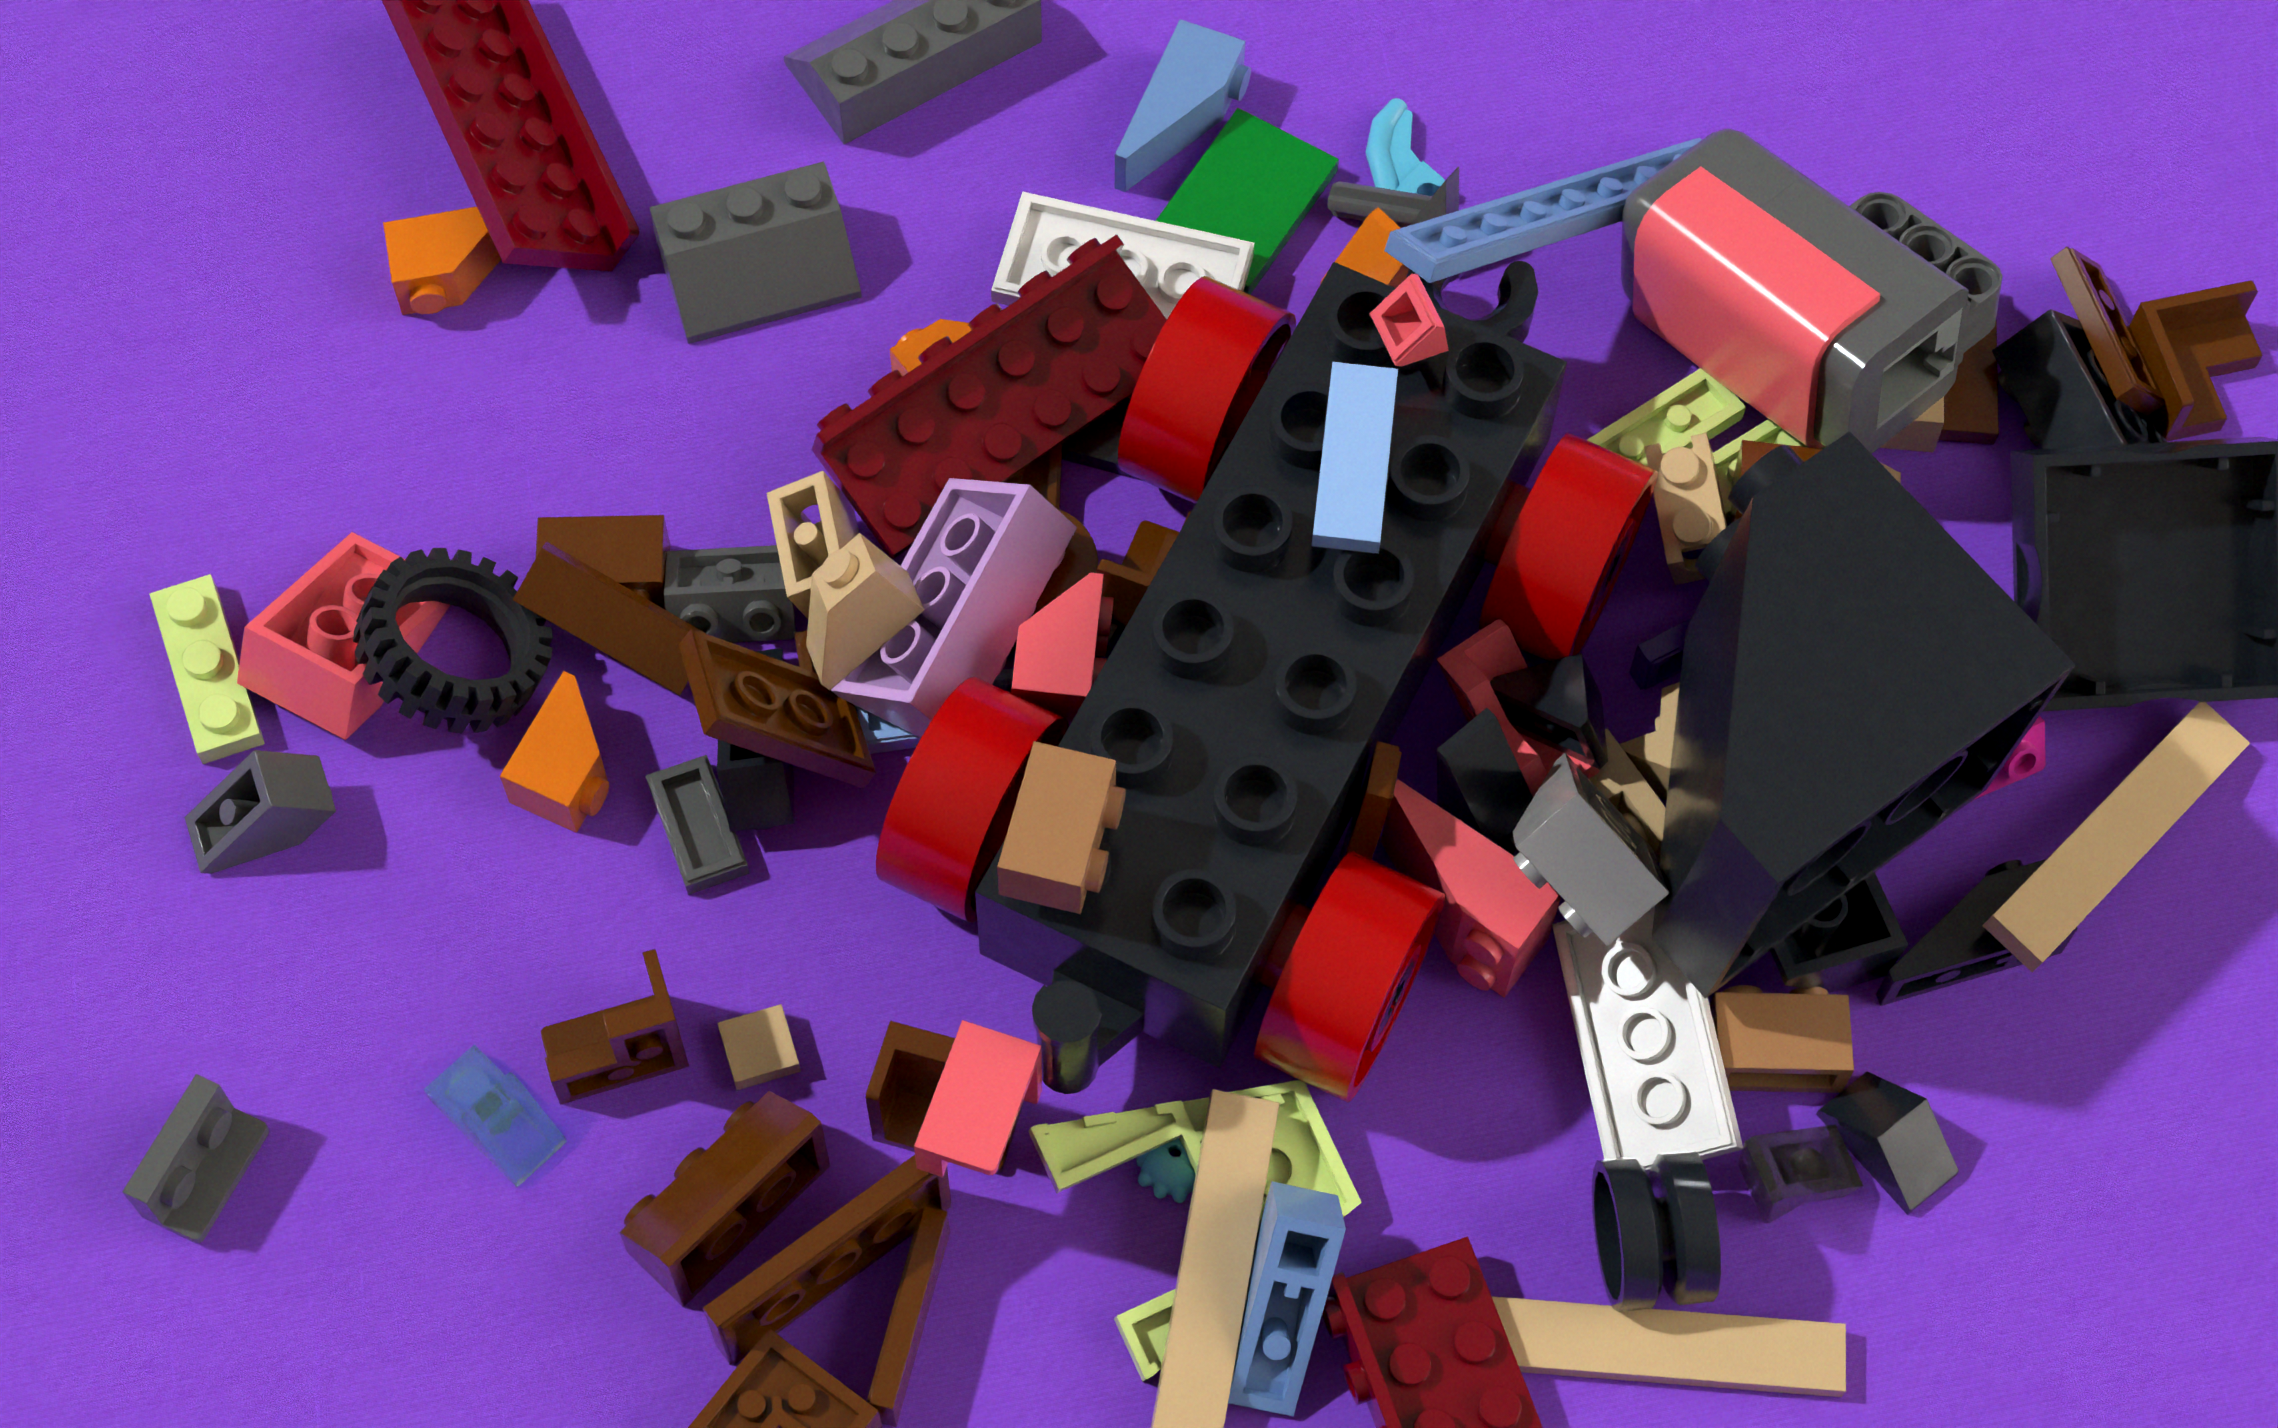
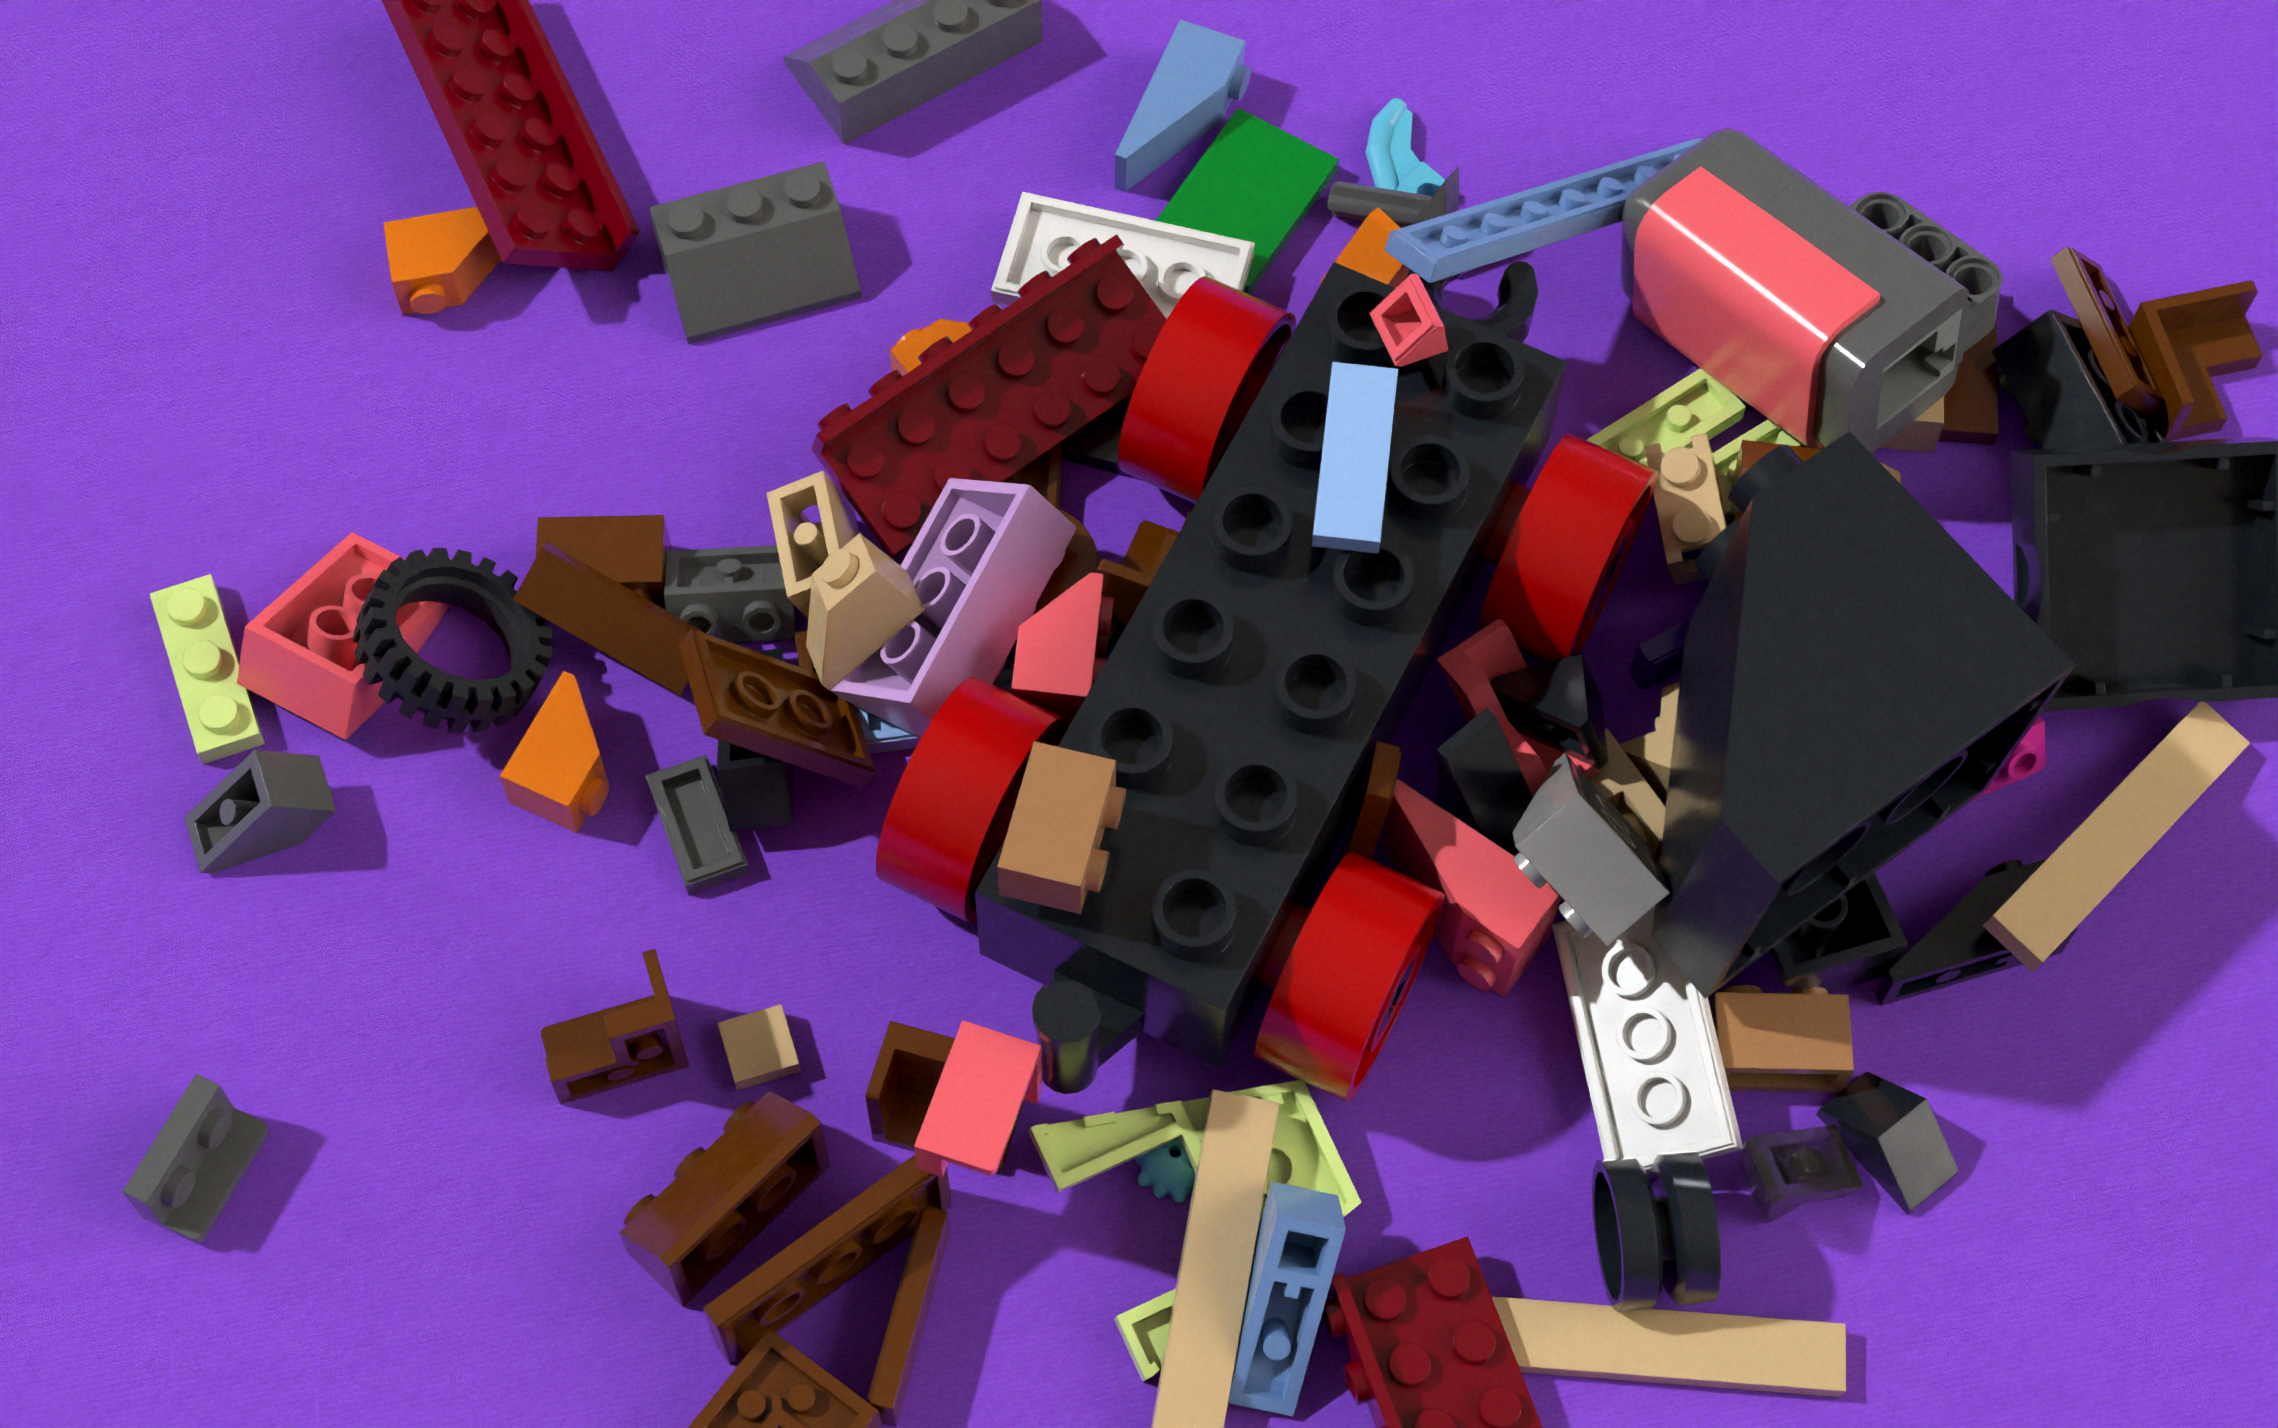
(496, 1115): clear light blue slope -> none

